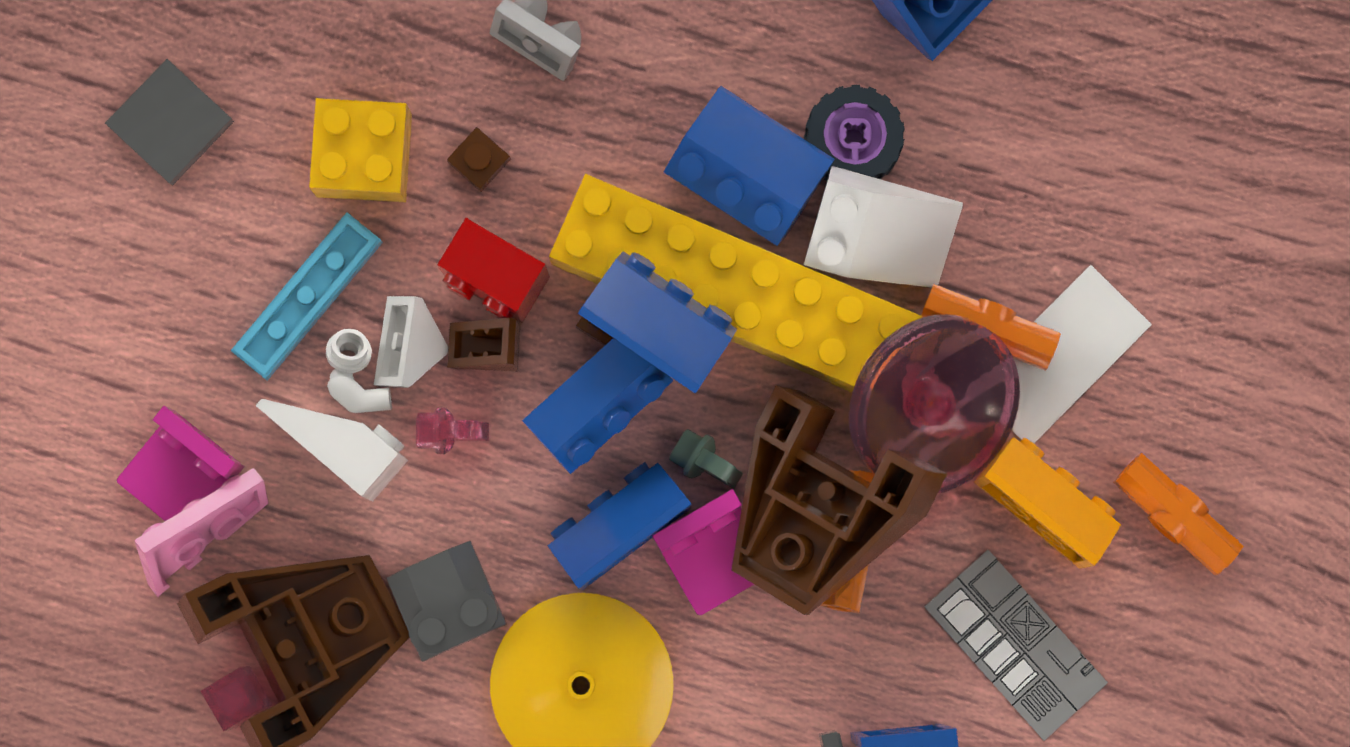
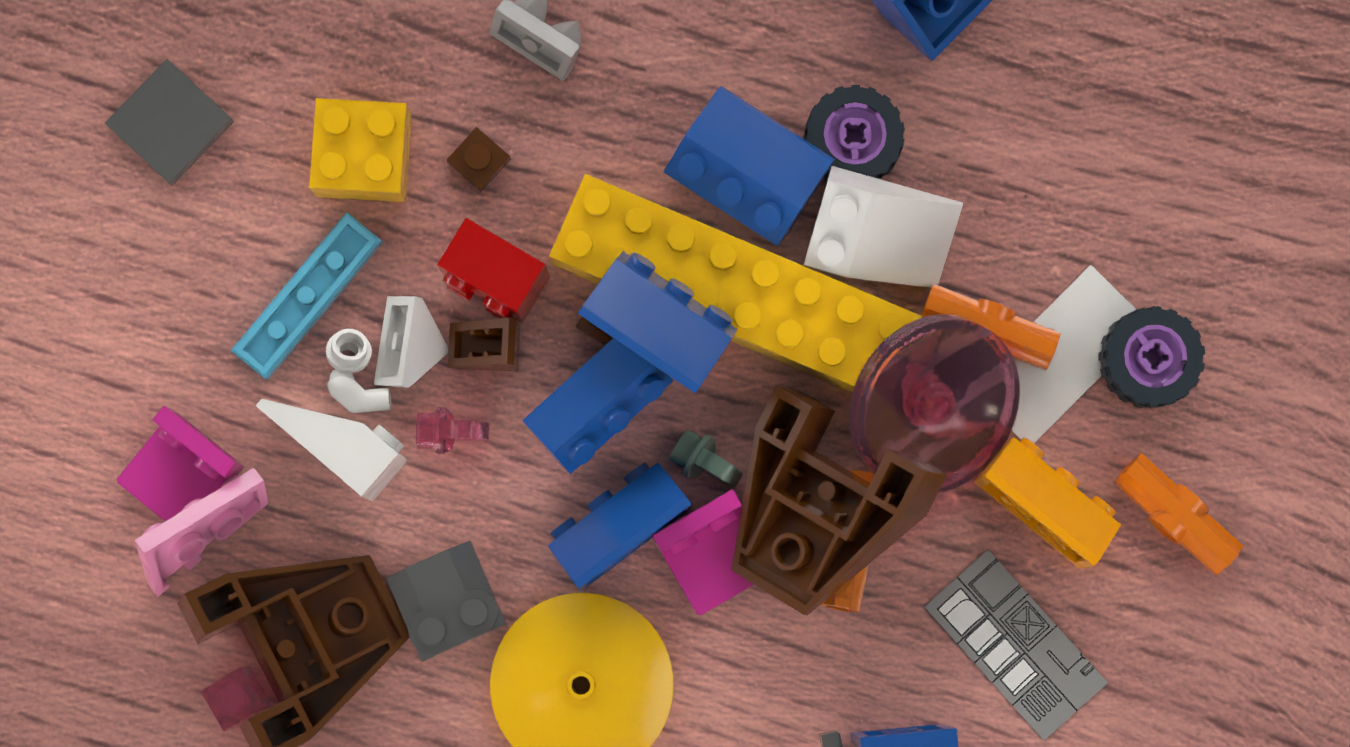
(1151, 357): none -> black wheel

